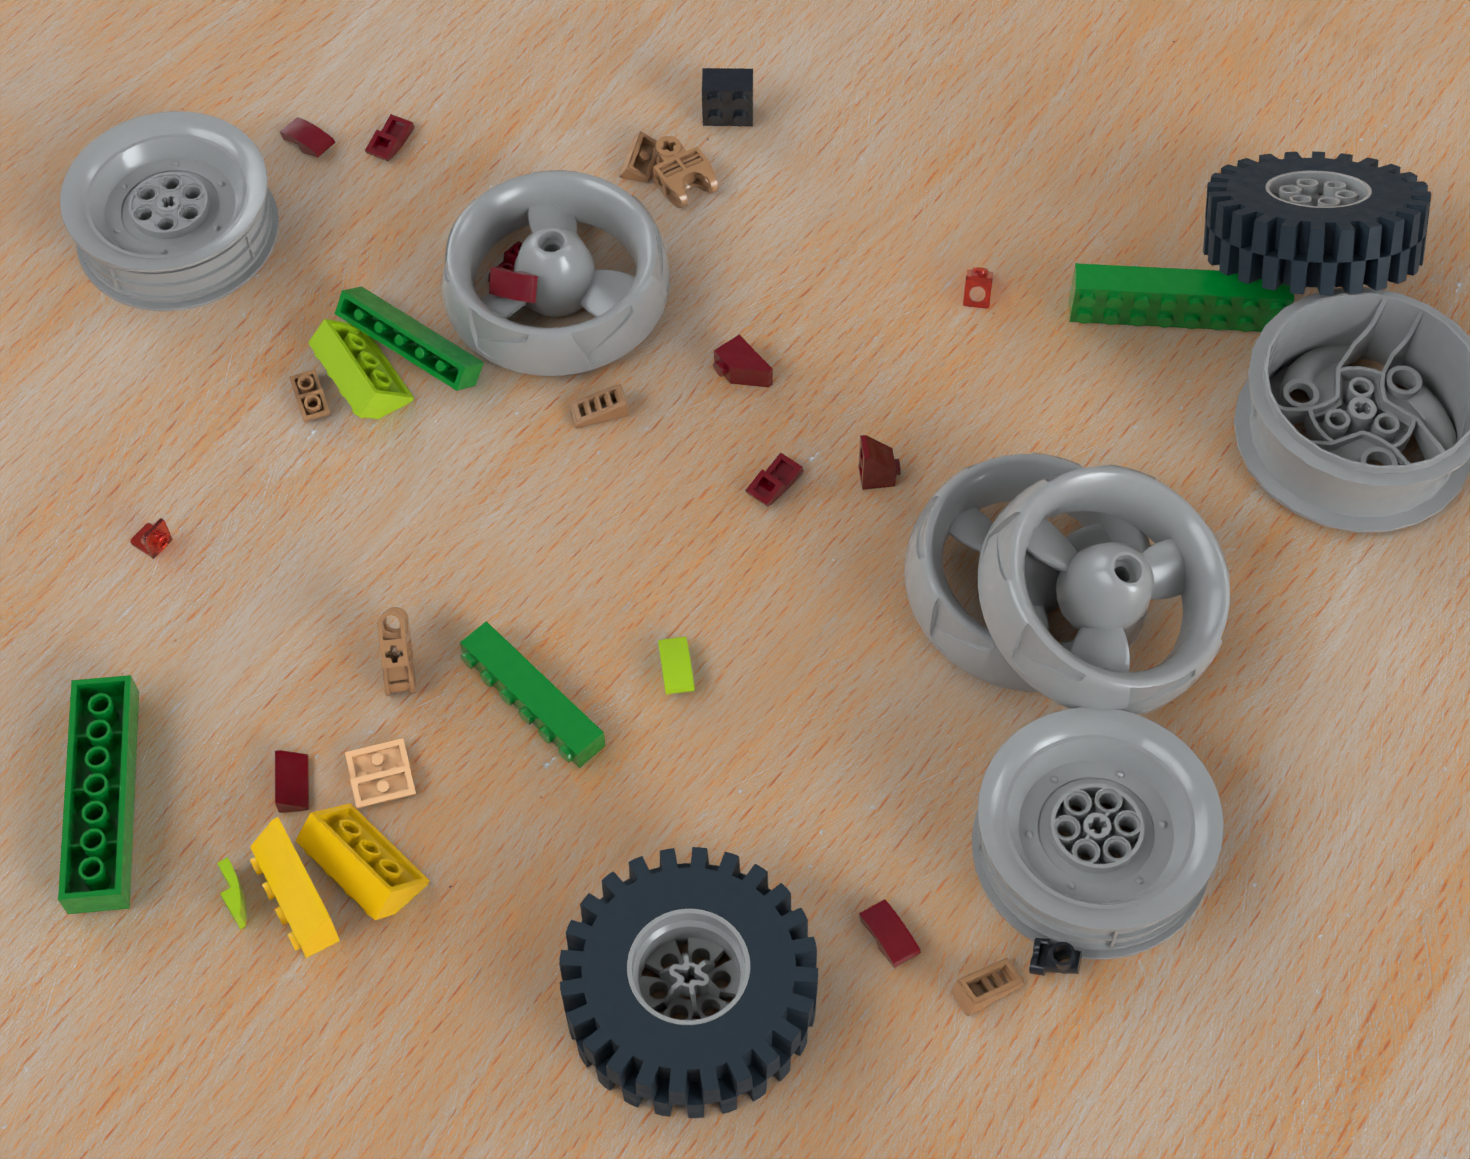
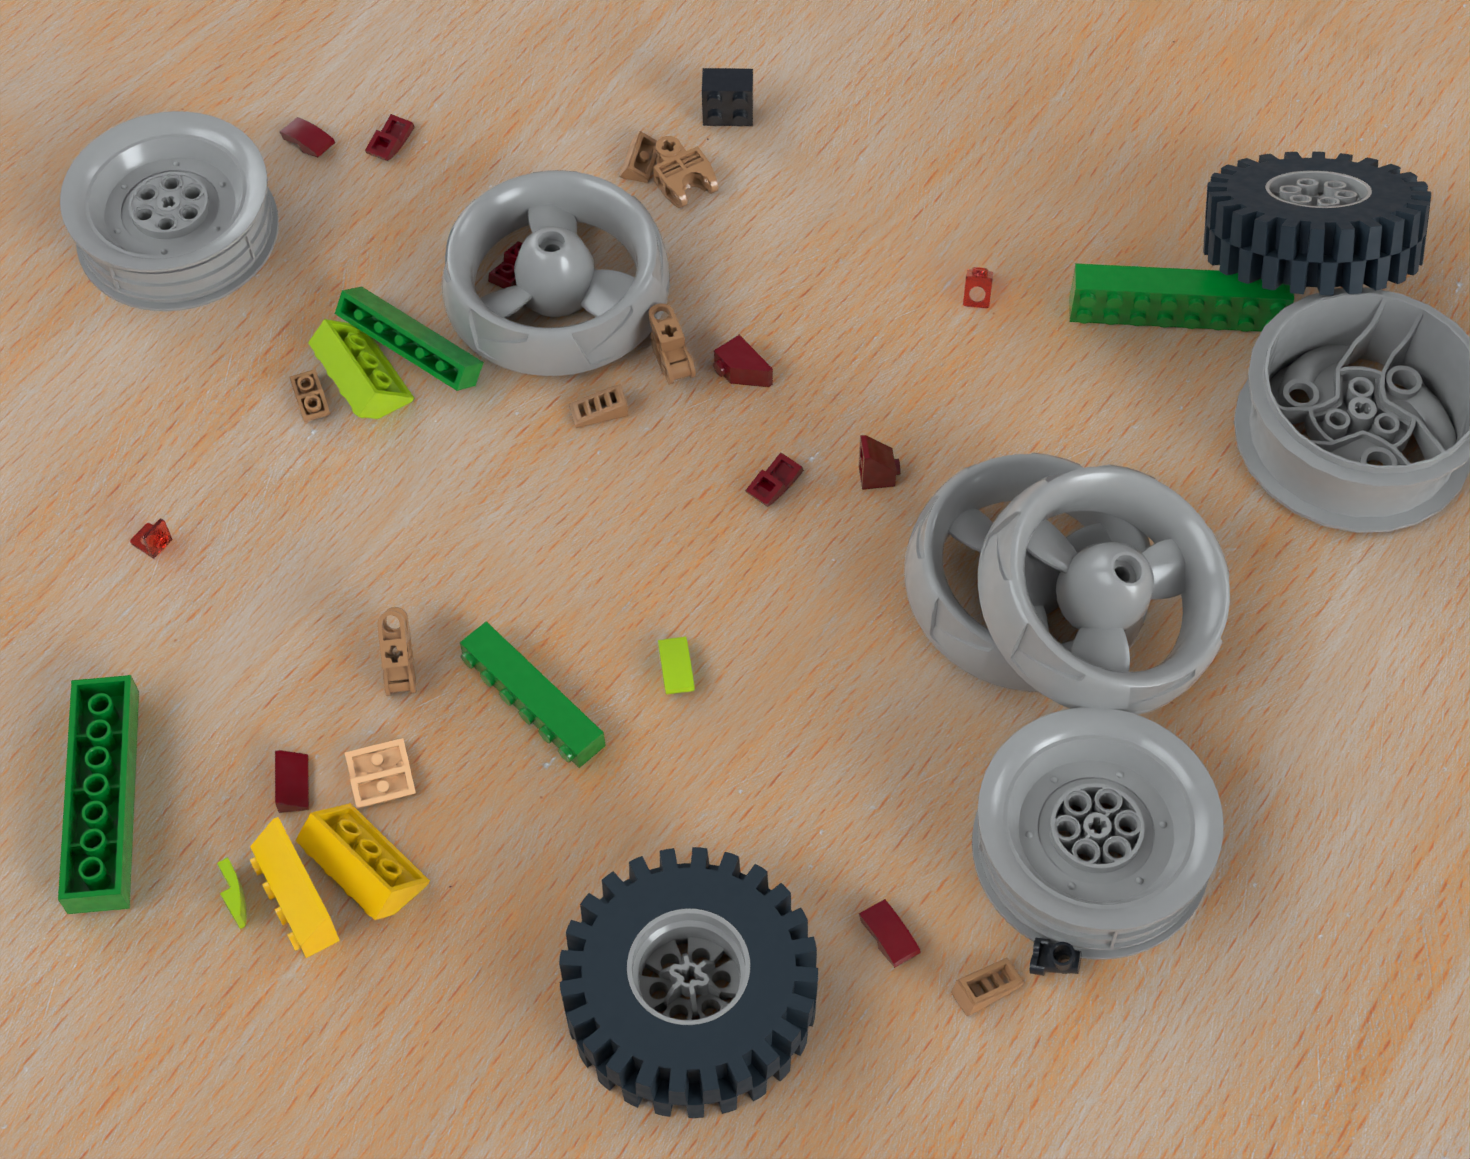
(513, 284): dark red slope -> none
(669, 345): none -> medium nougat piece

